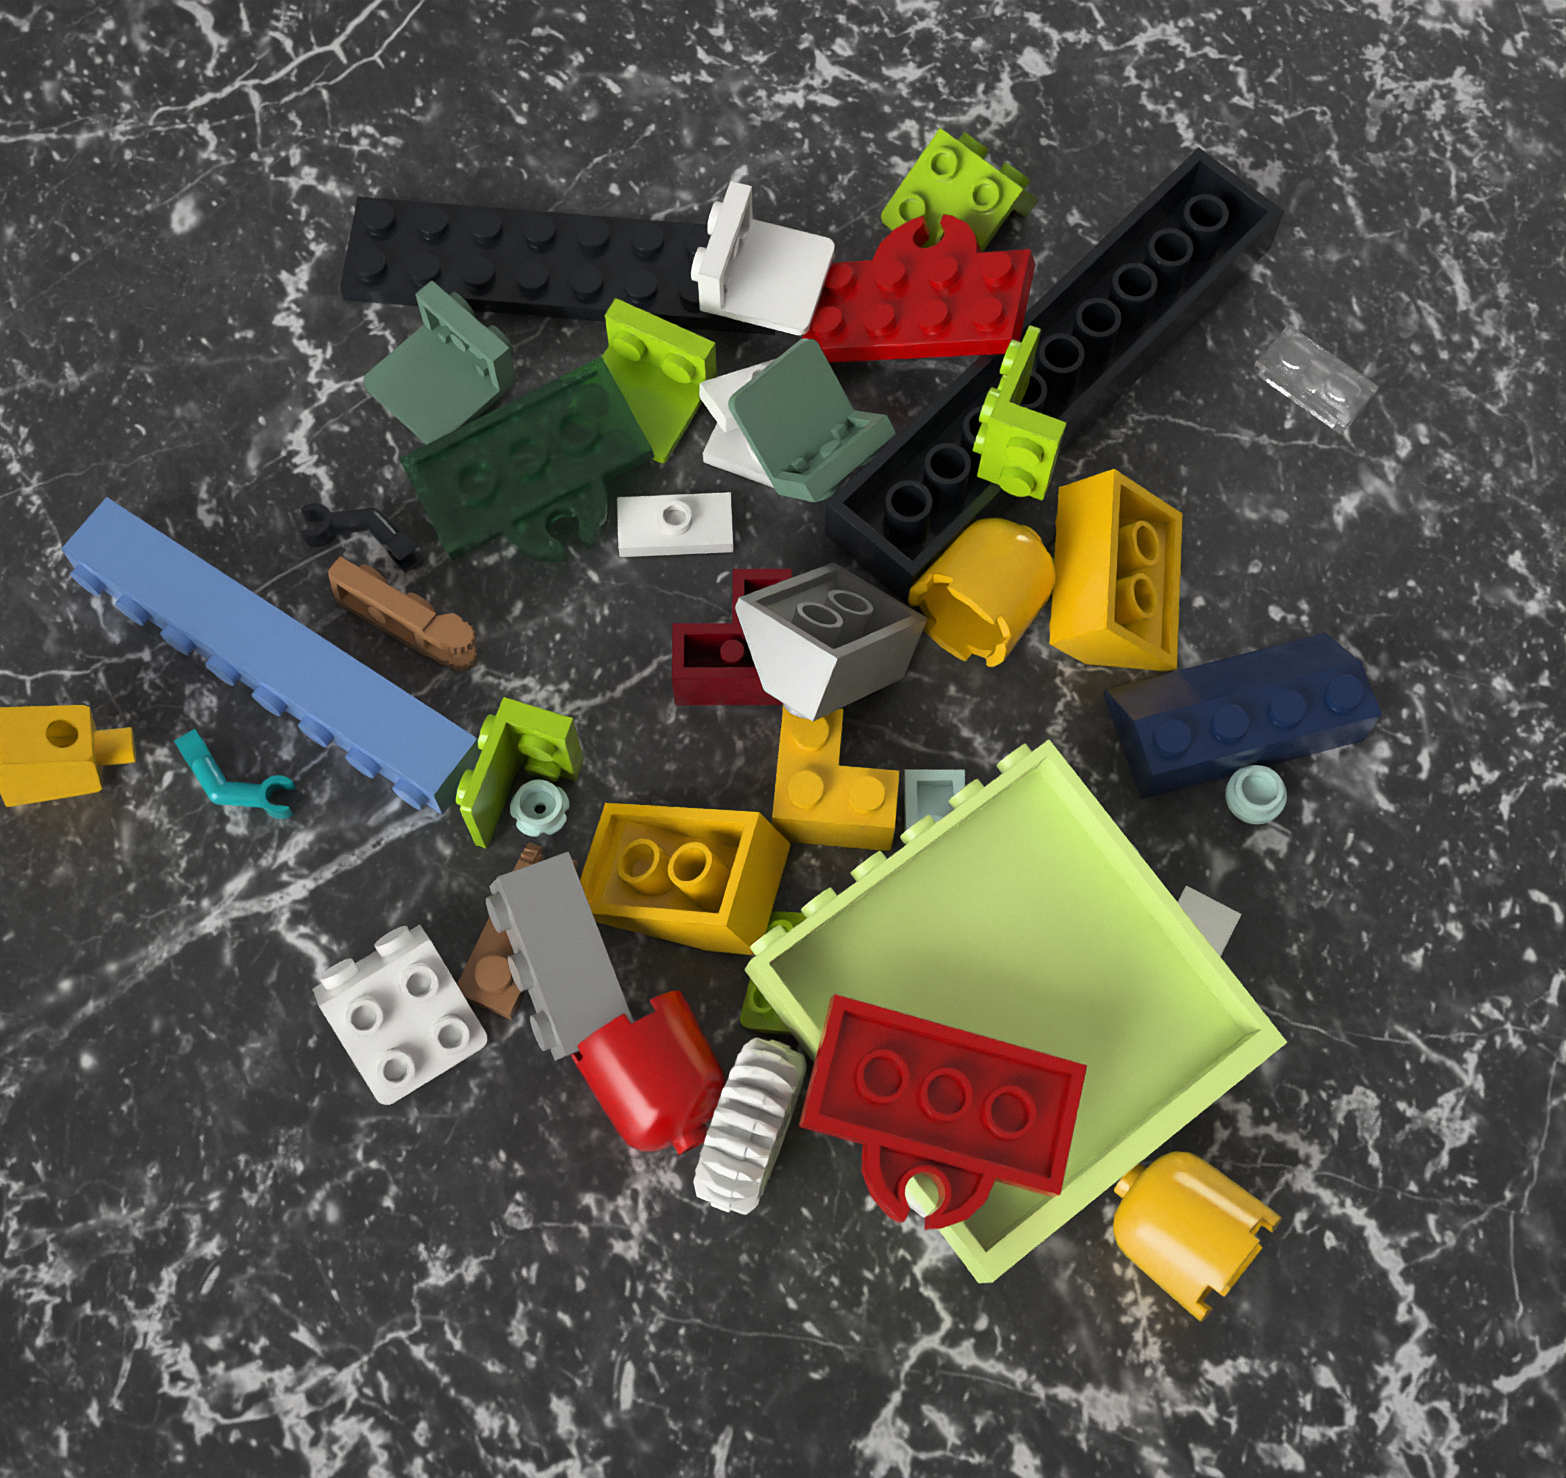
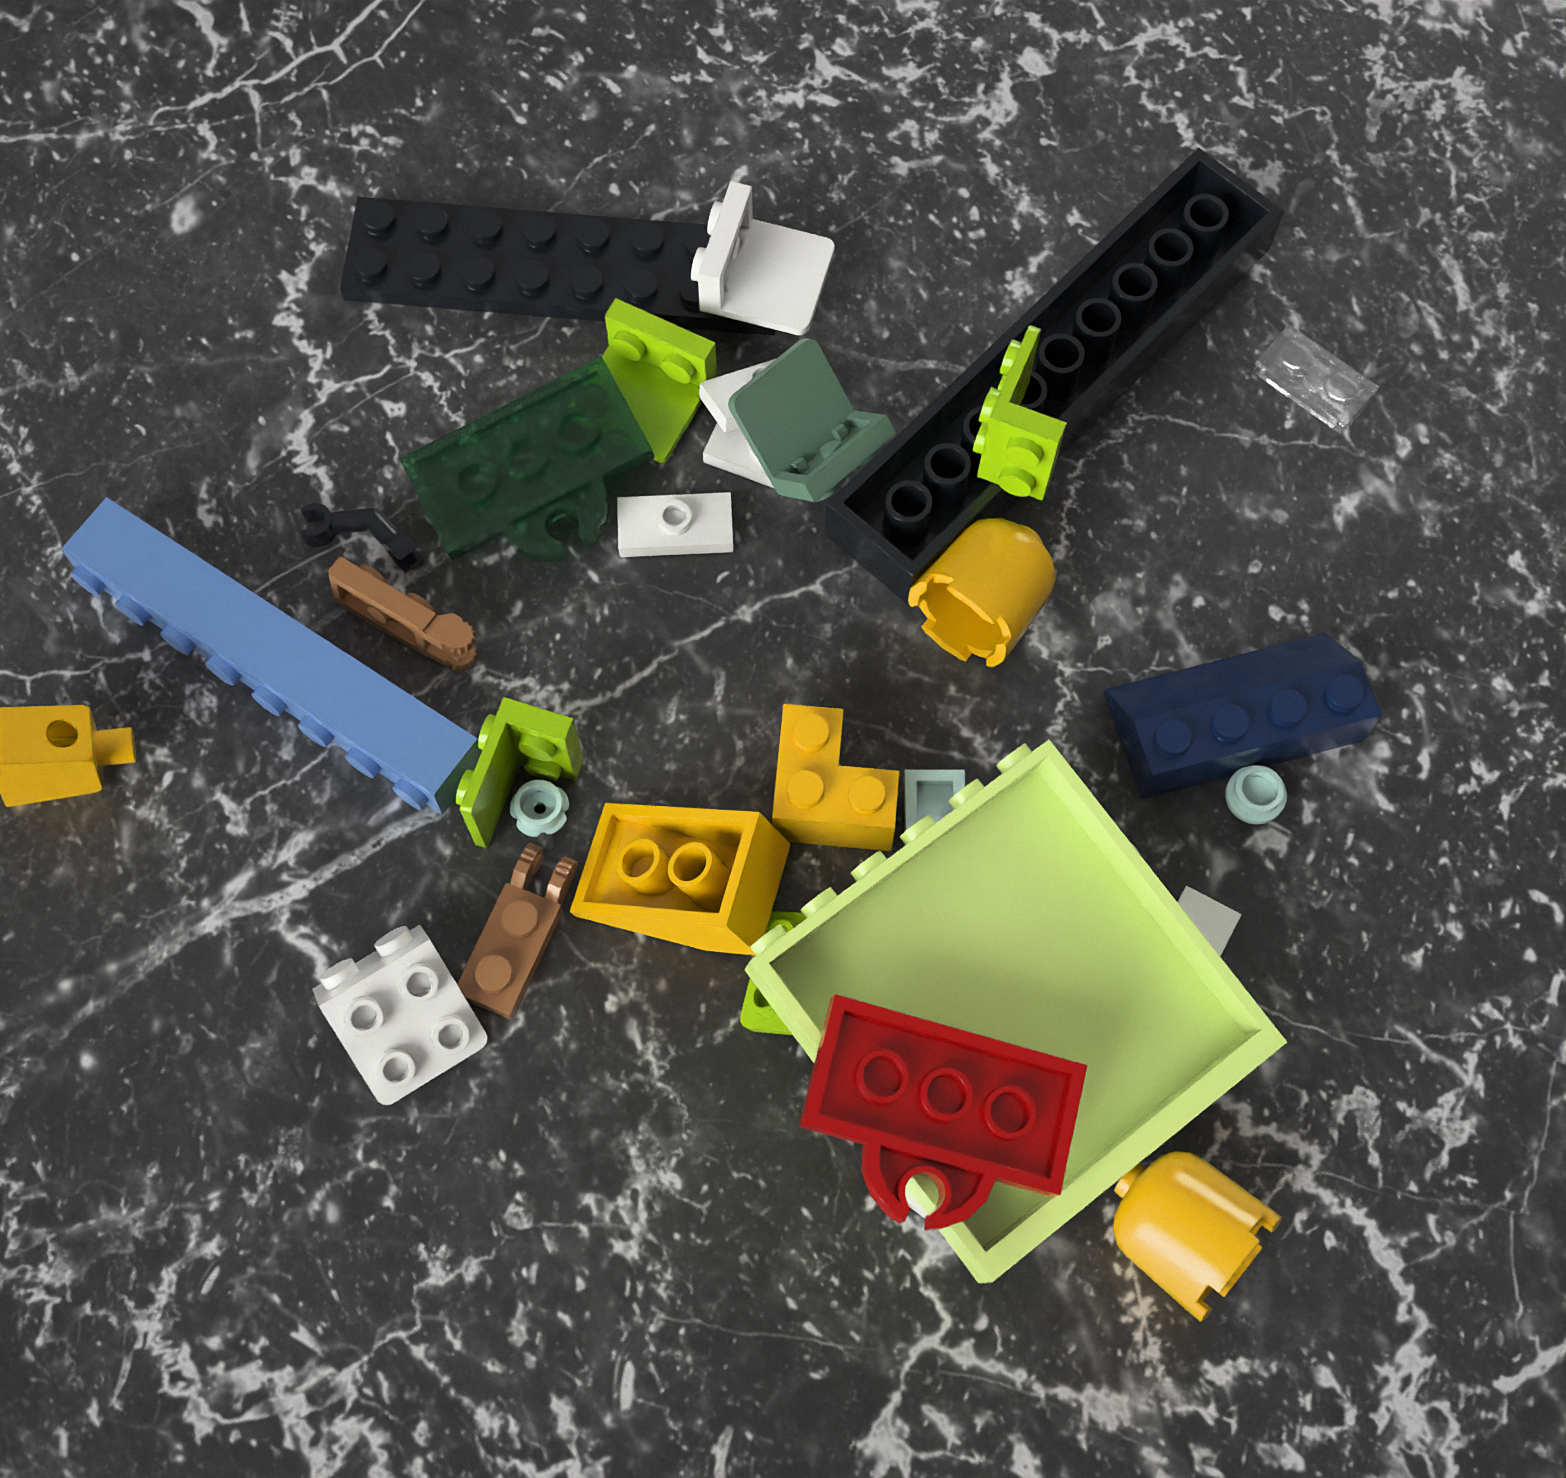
(231, 793): teal arm -> none
(444, 369): sand green bracket -> none
(556, 953): light grey brick -> none
(654, 1076): red cylinder -> none
(714, 659): dark red brick -> none
(749, 1125): white gear -> none
(827, 639): light grey slope -> none
(924, 299): red plate -> none
(959, 183): lime bracket -> none
(1116, 574): yellow slope -> none

